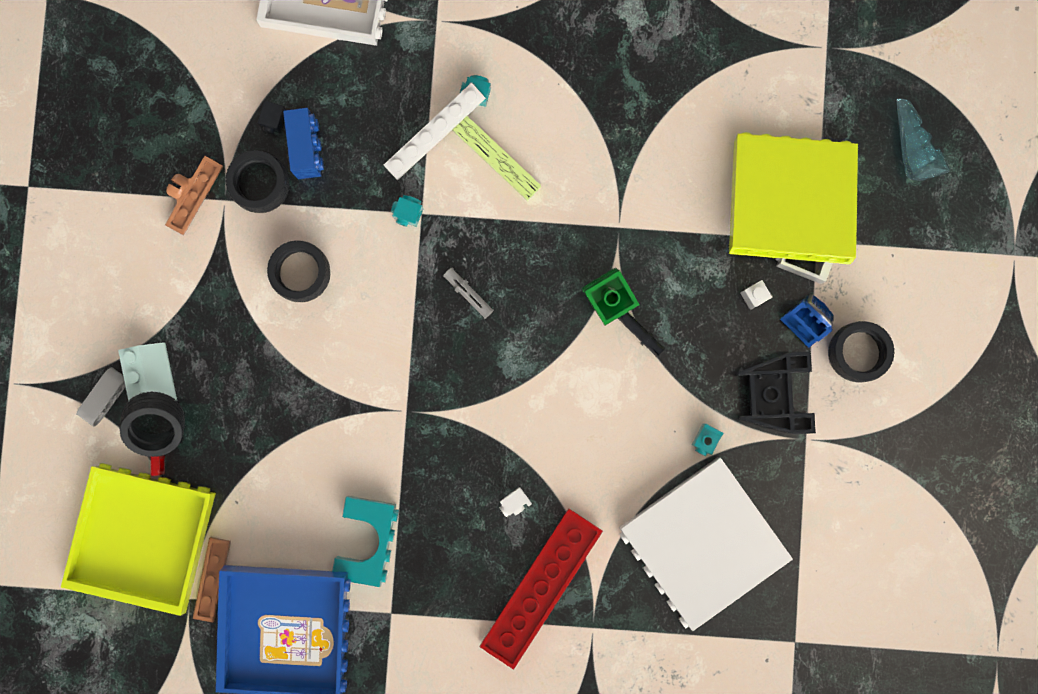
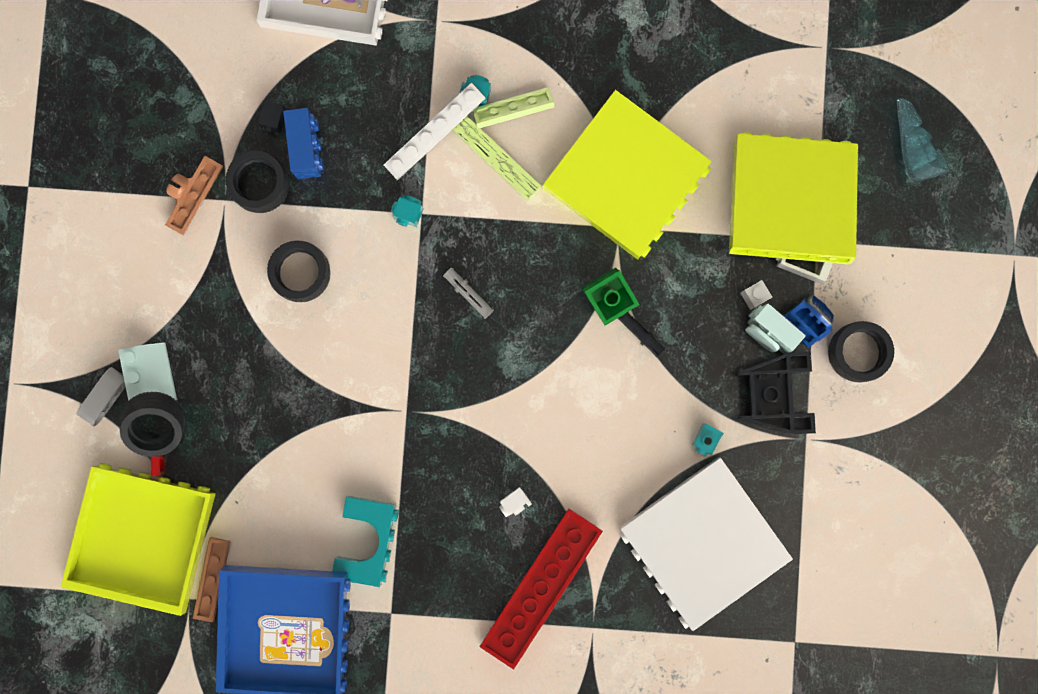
(513, 107): none -> yellowish green plate
(627, 175): none -> neon yellow panel
(773, 330): none -> light aqua brick

